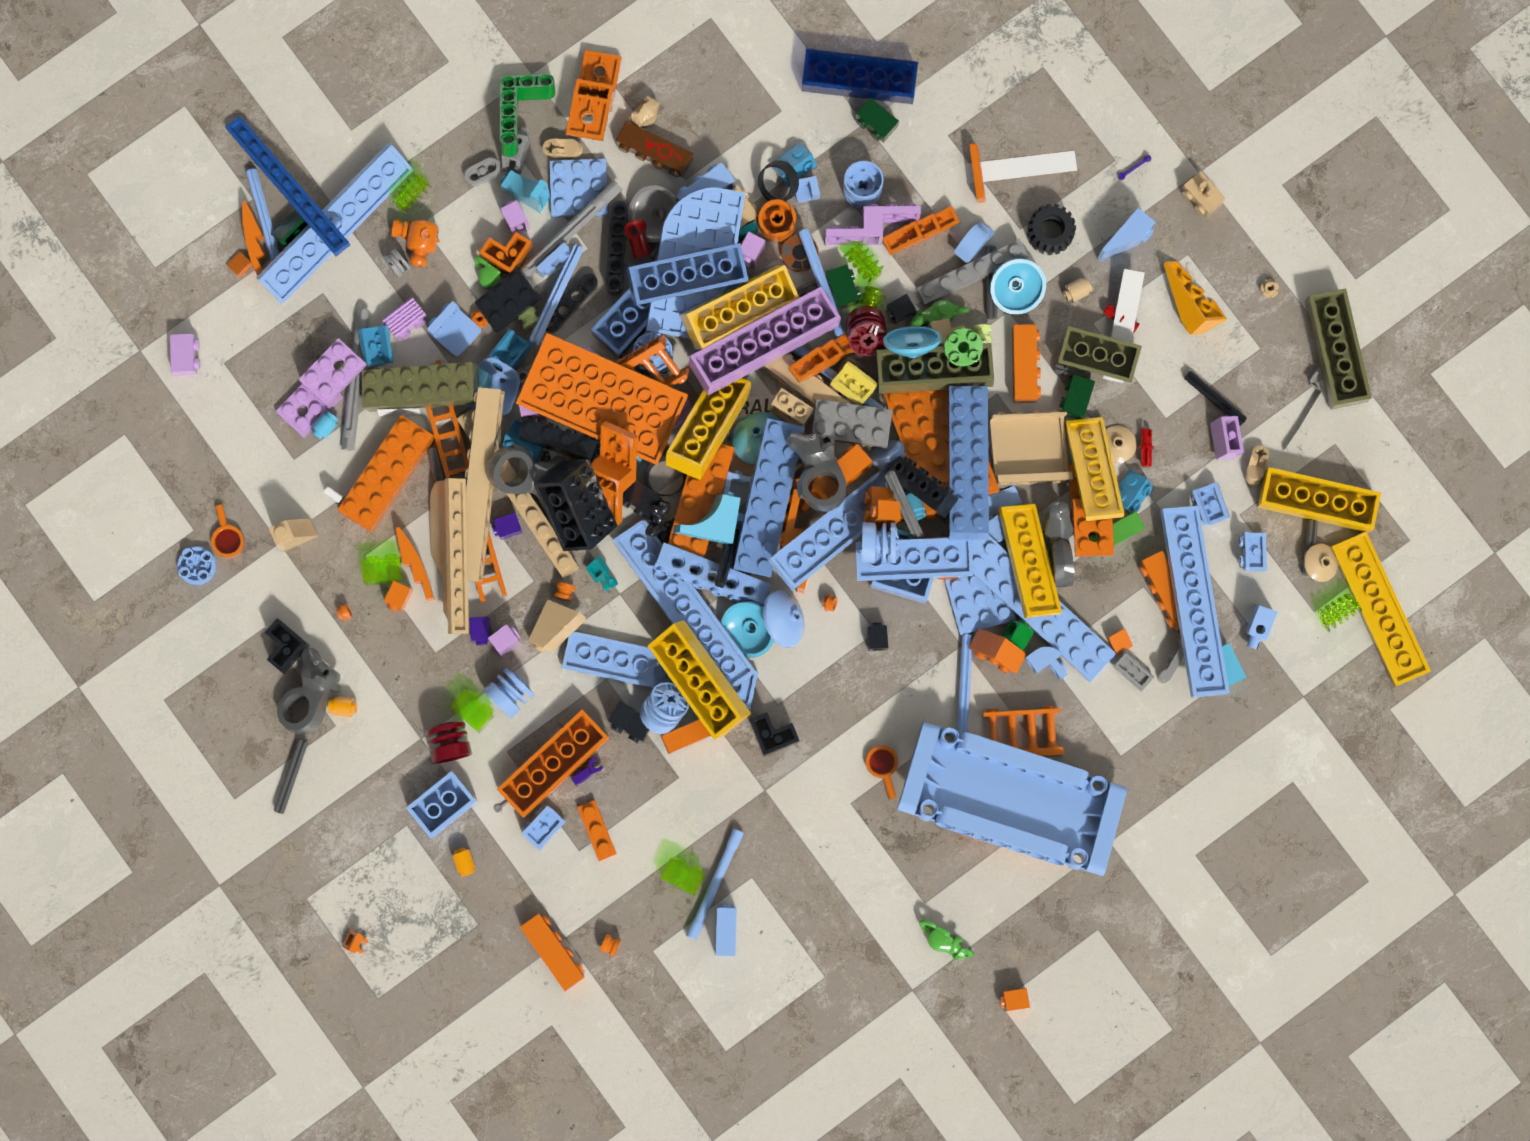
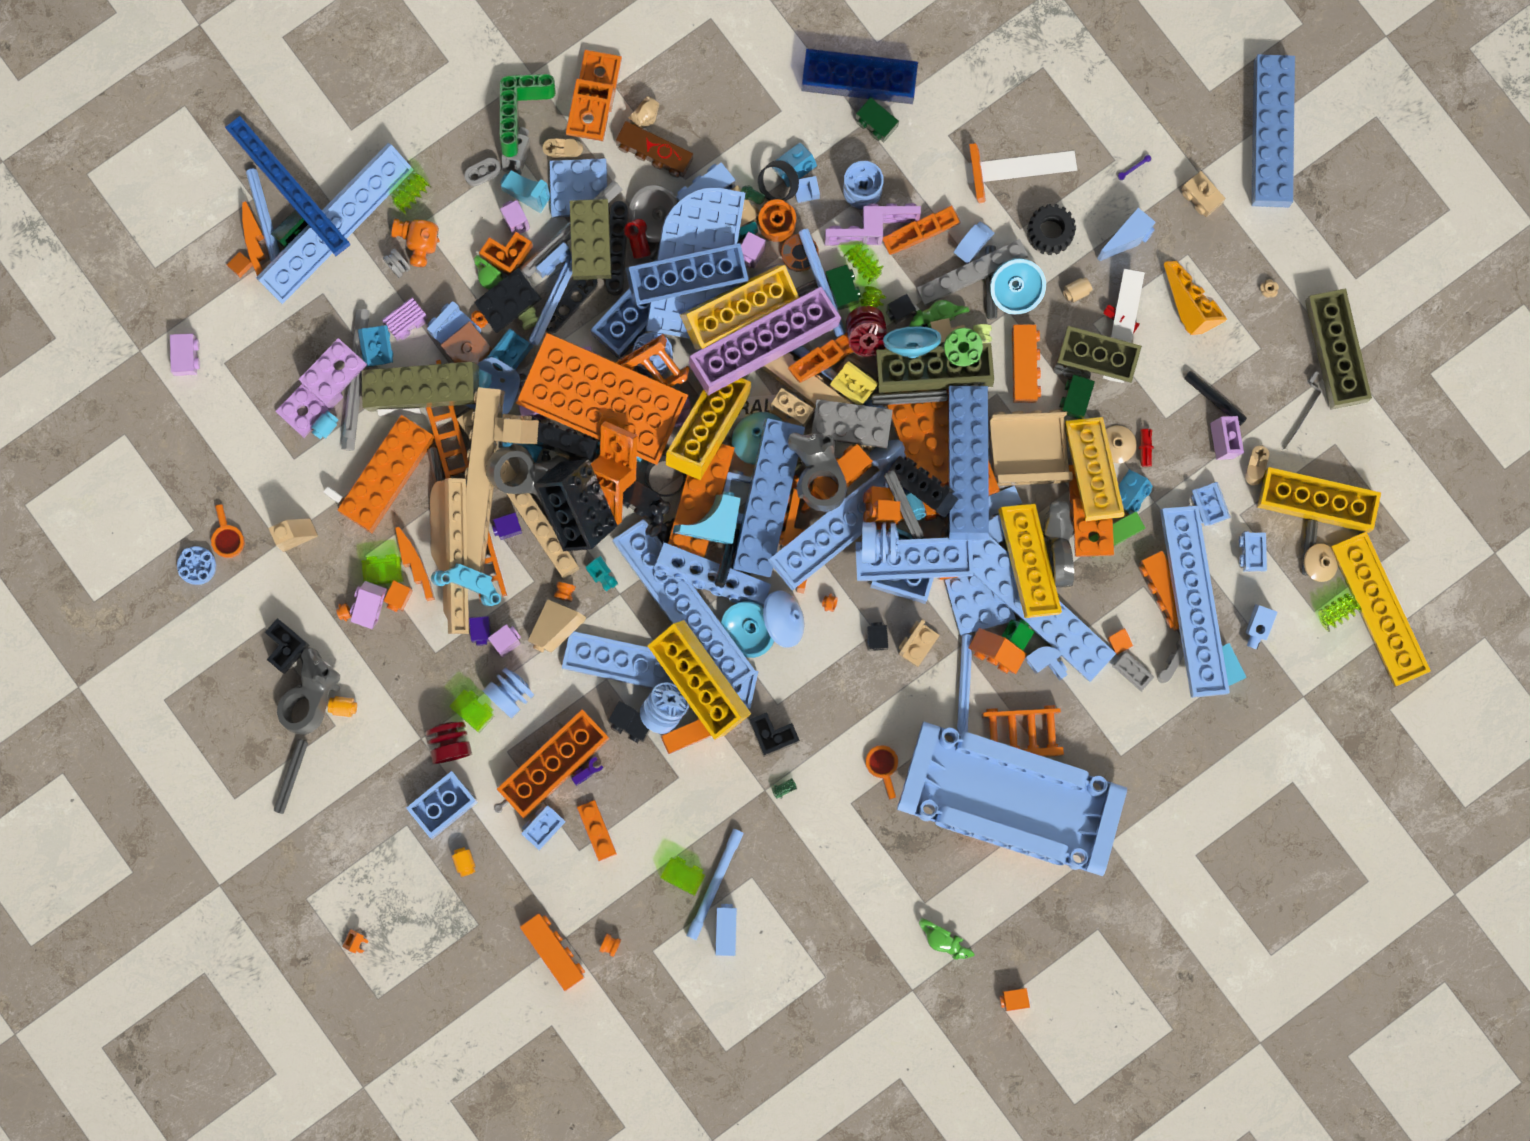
(368, 604): none -> lavender brick
(466, 345): none -> dark orange plate
(470, 580): none -> medium azure plate
(516, 429): none -> tan brick
(590, 239): none -> olive brick
(752, 194): none -> clear green pin
(784, 788): none -> clear green pin
(910, 397): none -> dark grey axle
(919, 644): none -> tan bracket
(1273, 130): none -> medium blue brick

